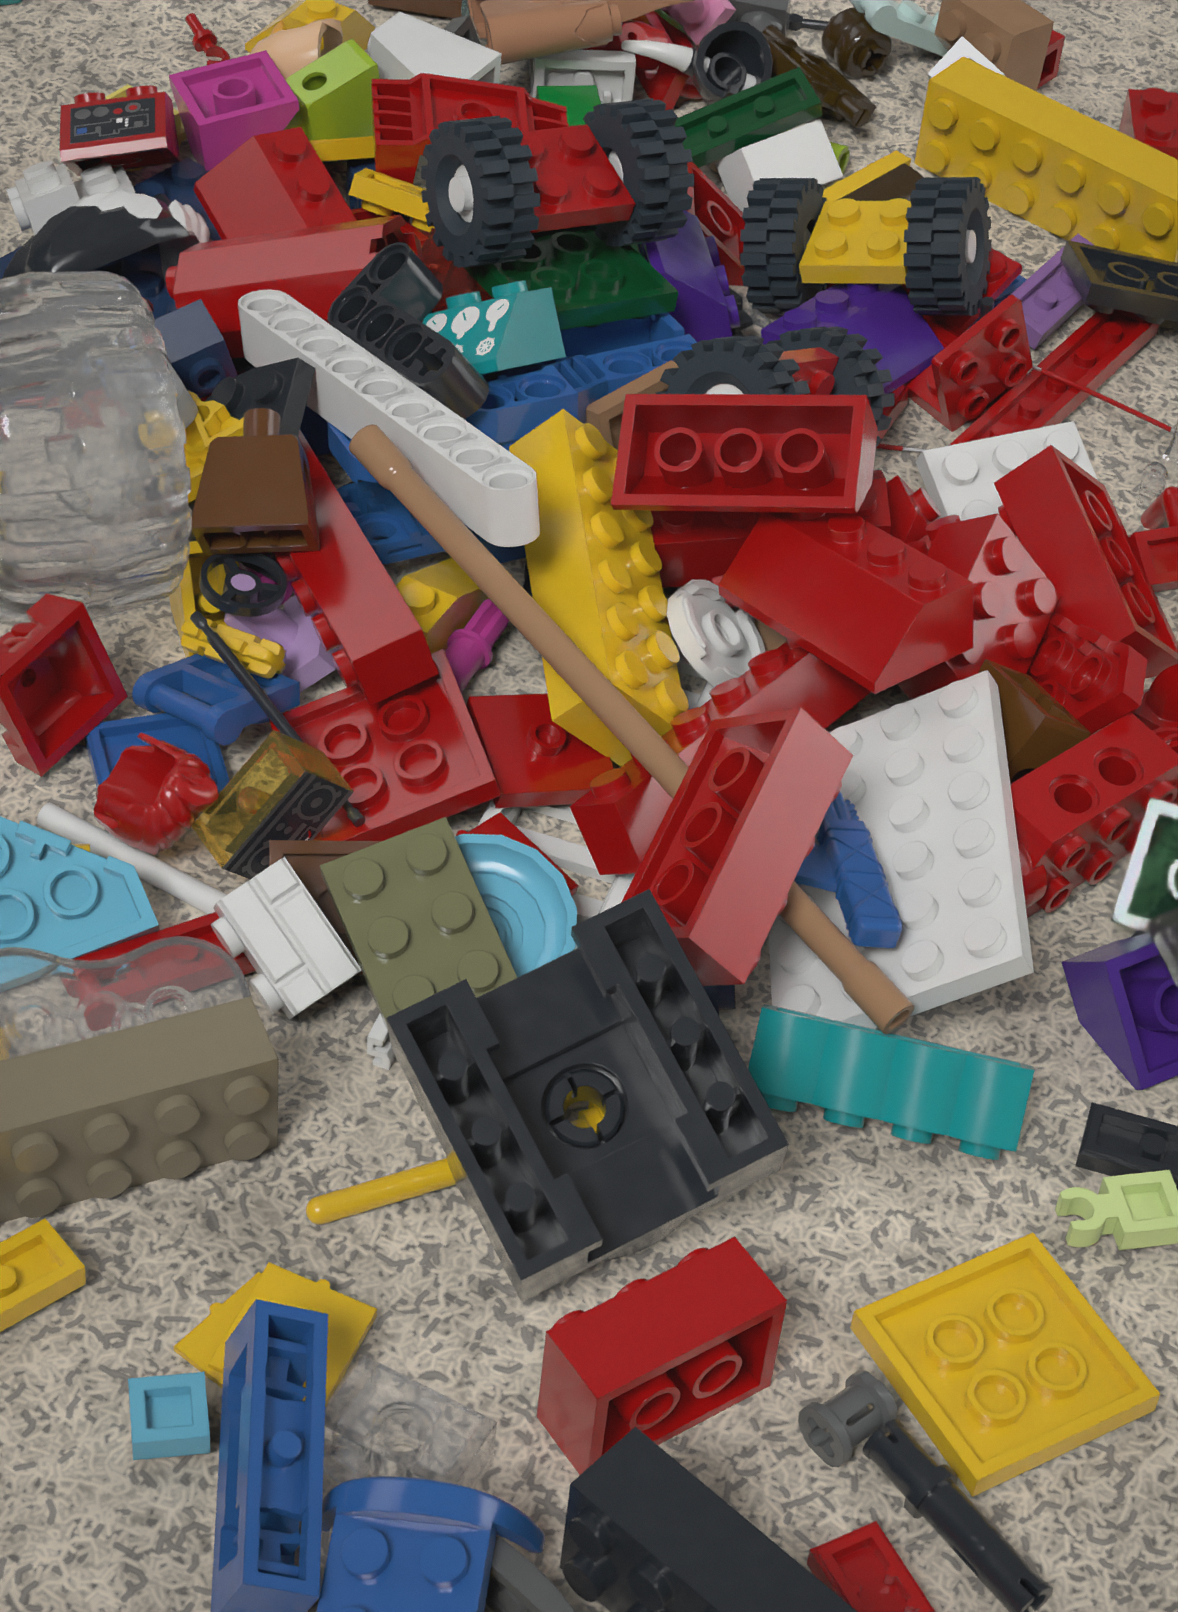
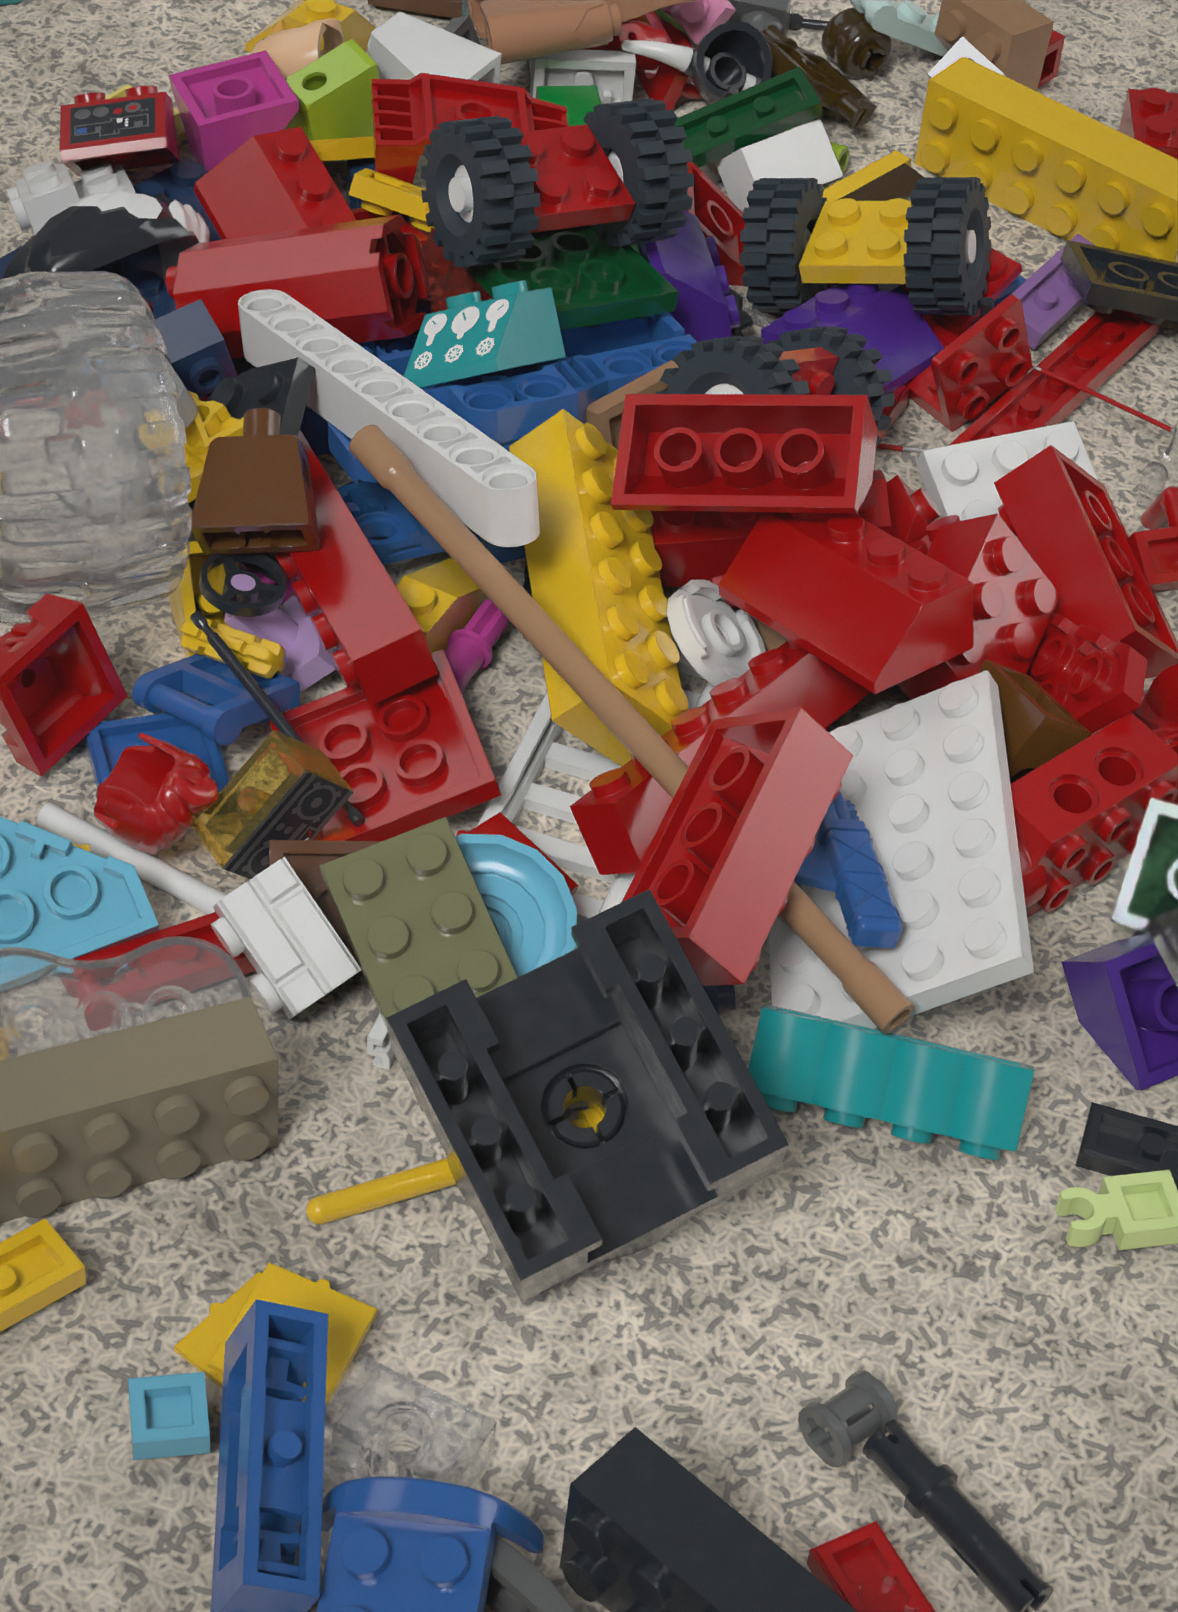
(205, 40): red hand -> none
(384, 316): black beam -> none
(532, 754): red plate -> none
(661, 1353): red brick -> none
(1003, 1363): yellow plate -> none

